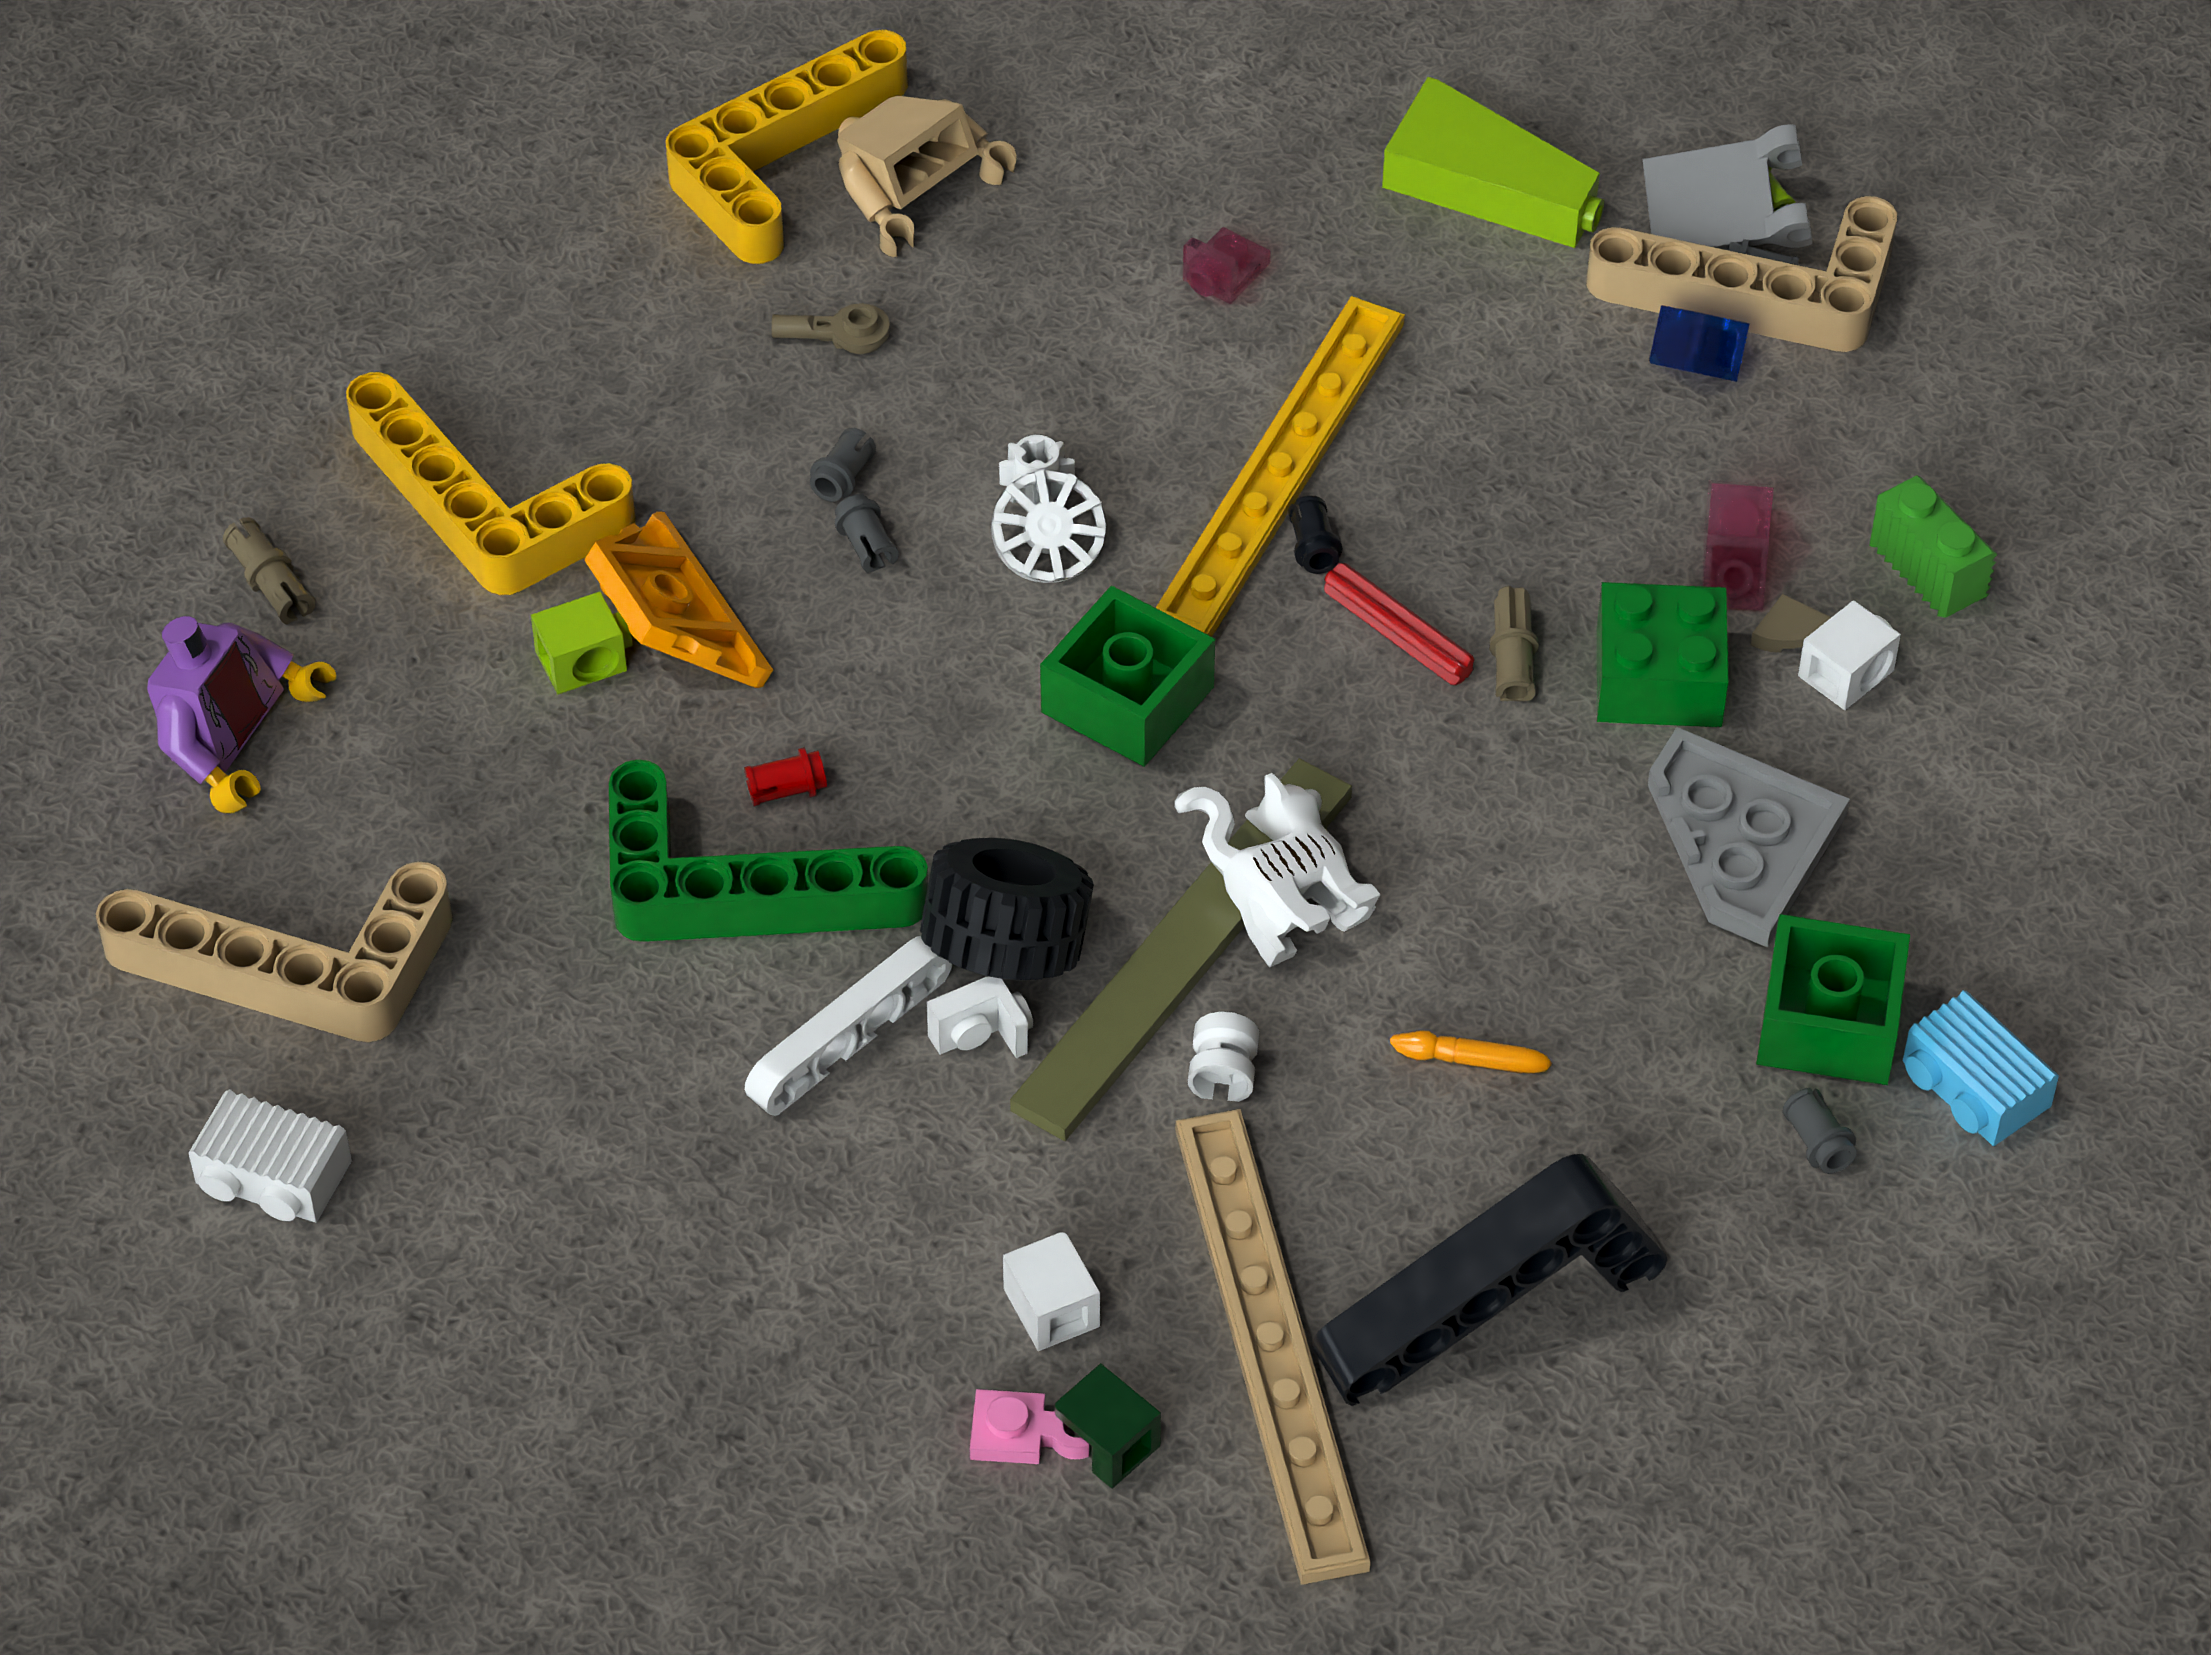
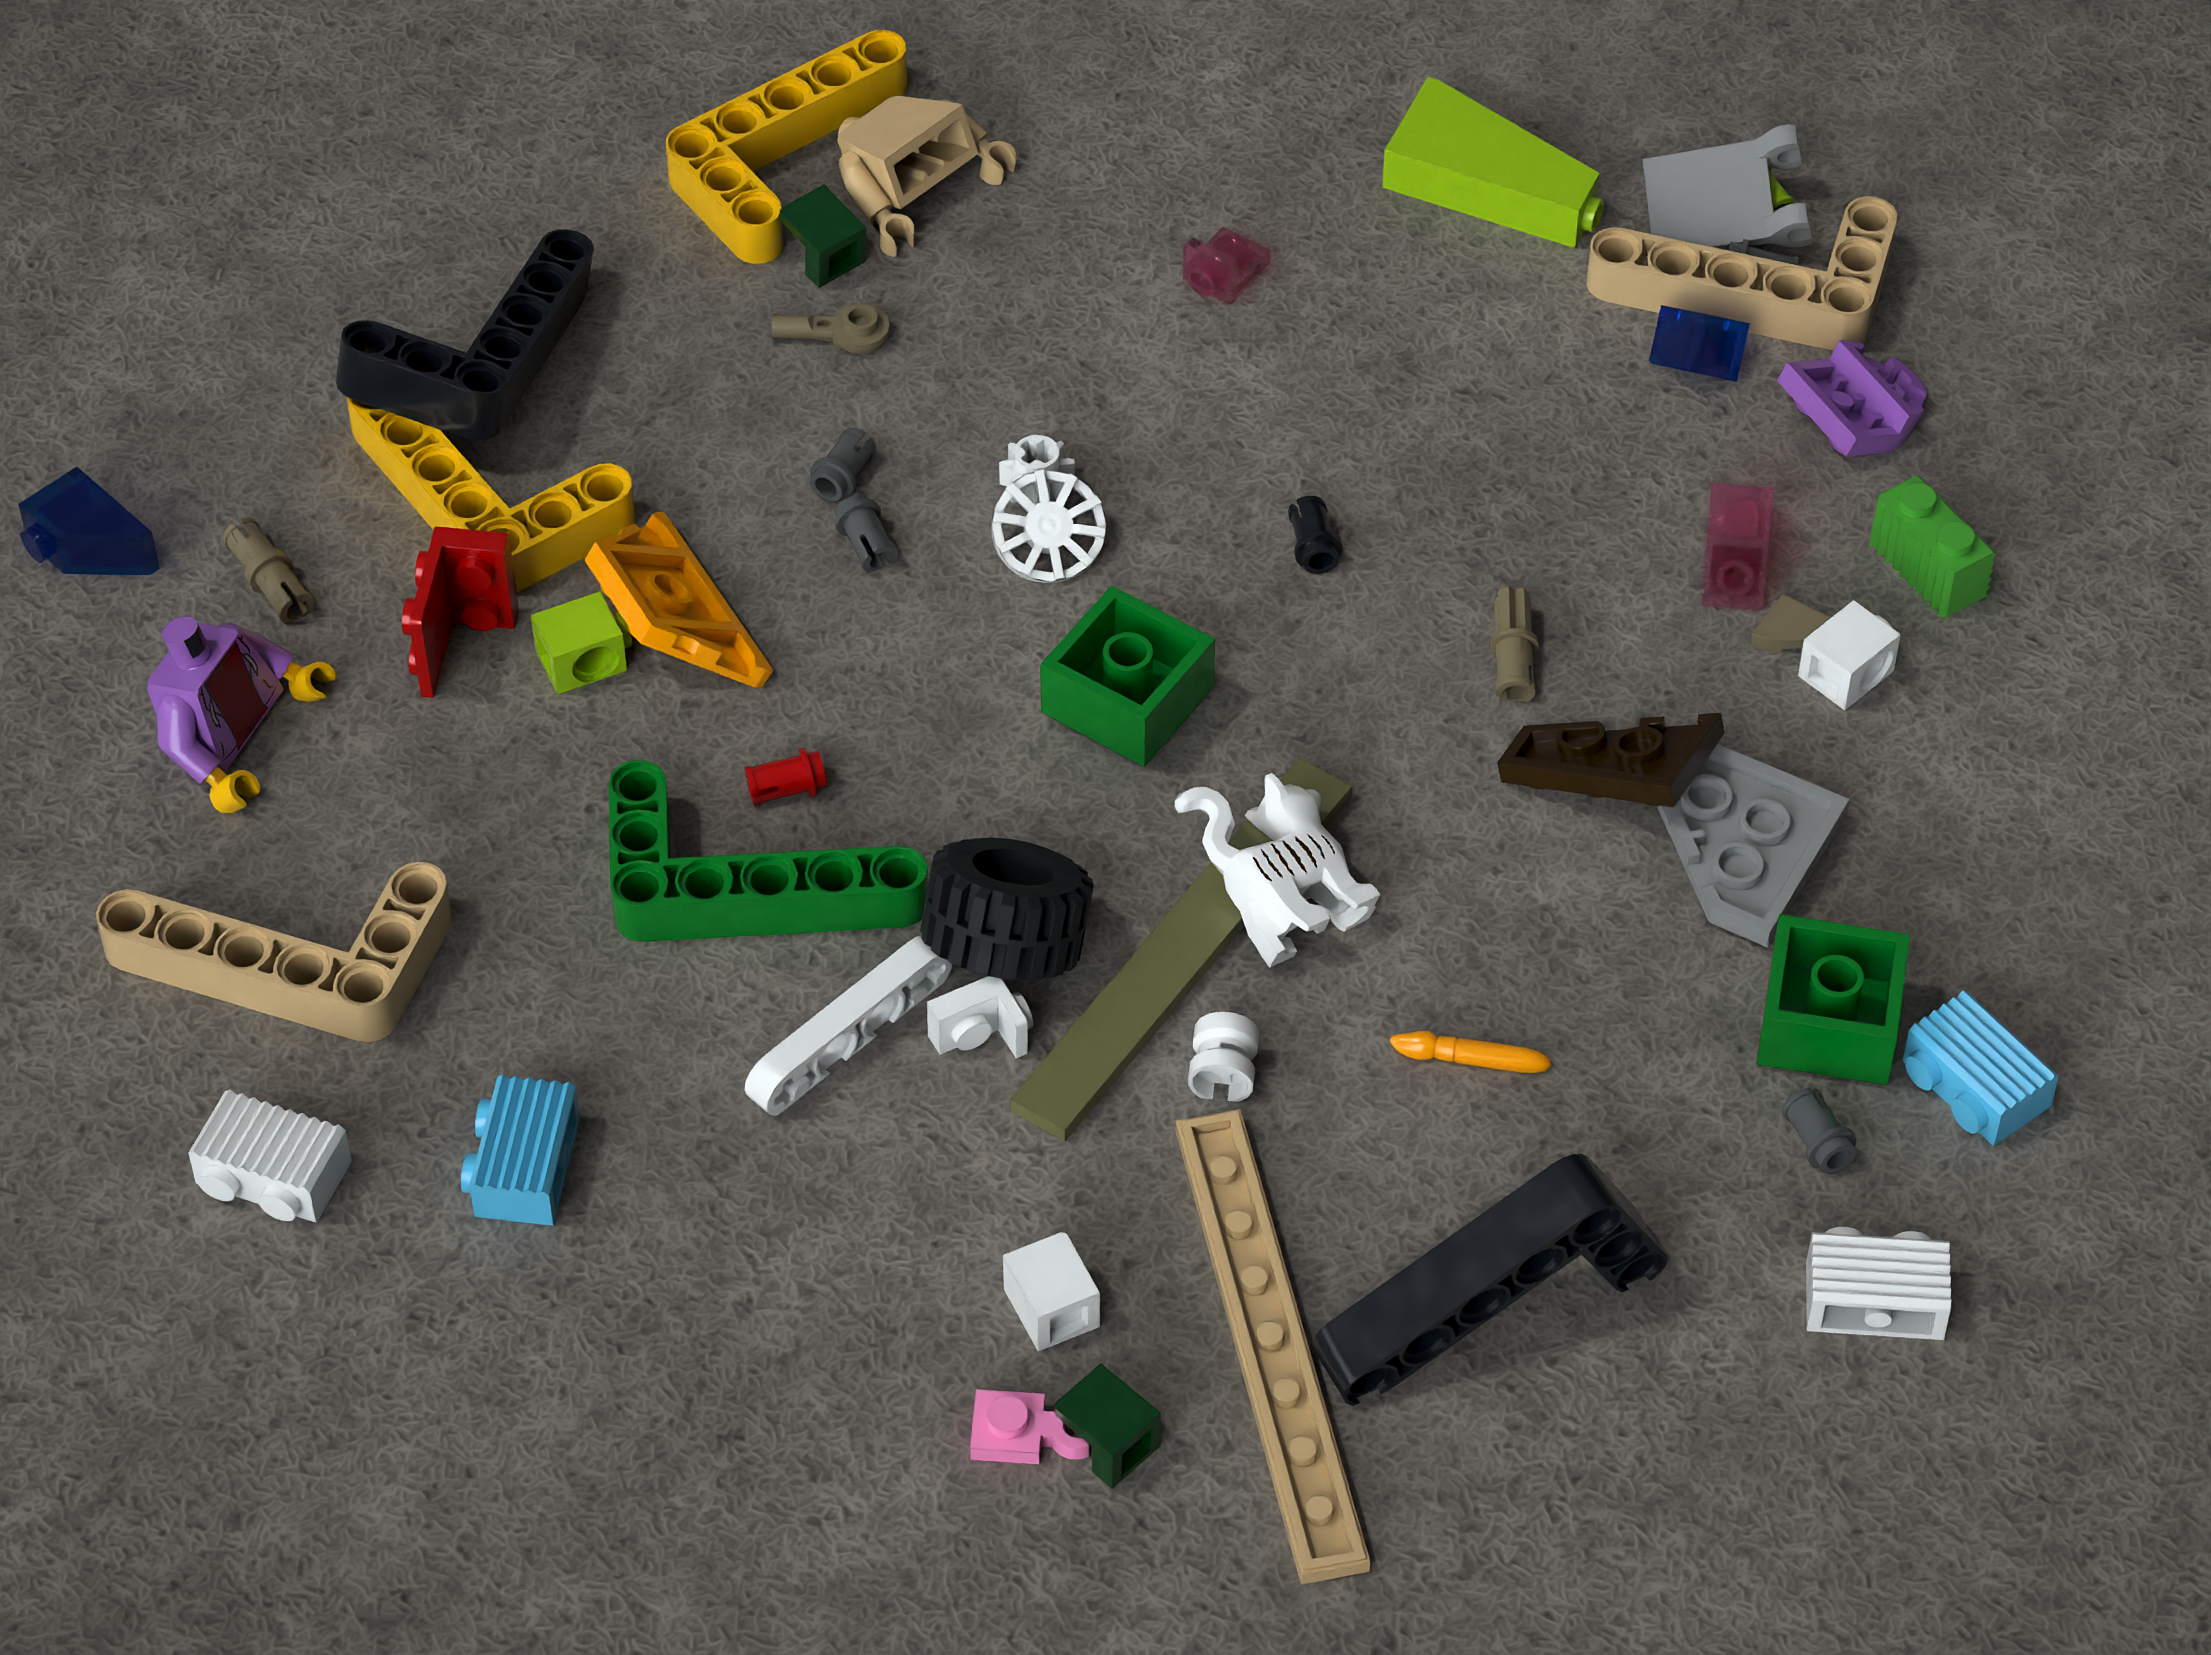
(85, 530): none -> clear blue slope
(462, 581): none -> red bracket
(478, 388): none -> black beam
(522, 1150): none -> medium azure brick
(829, 232): none -> dark green panel
(1281, 465): yellow tile -> none
(1399, 624): red axle -> none
(1632, 764): none -> dark brown wing
(1662, 654): green brick -> none
(1857, 399): none -> medium lavender slope
(1878, 1284): none -> white brick

